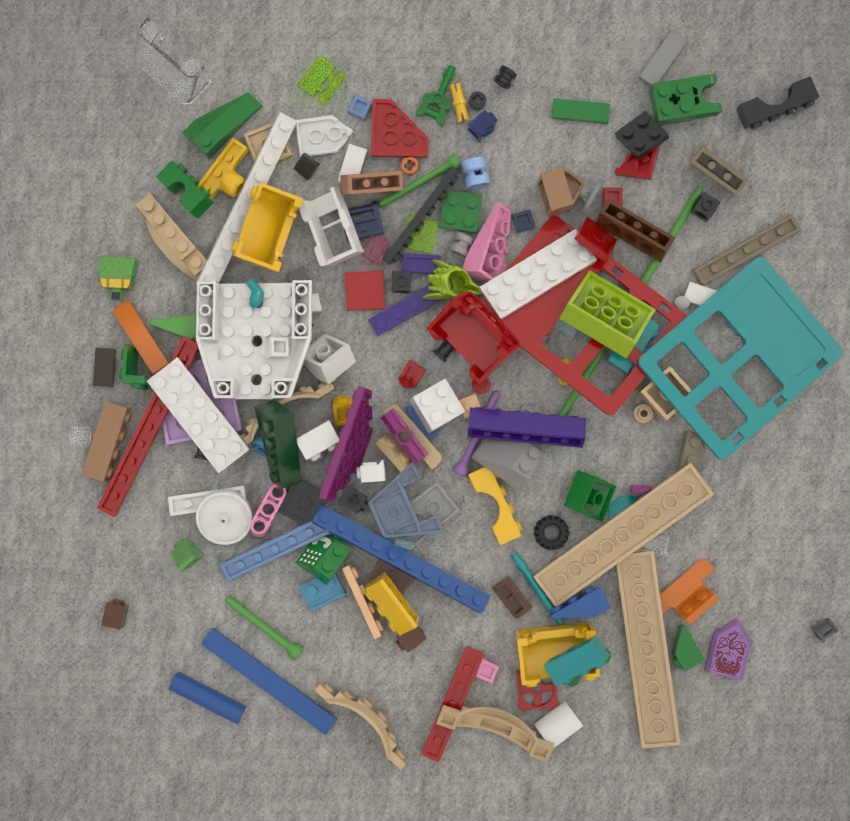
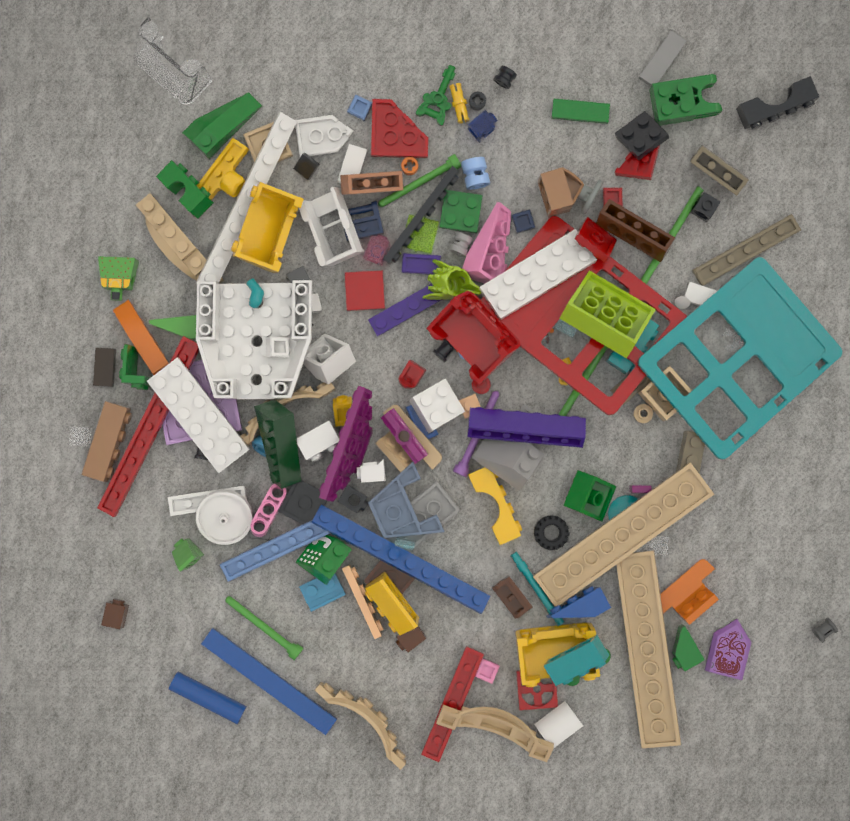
(316, 77): clear neon green plate -> none
(401, 282): black brick -> none

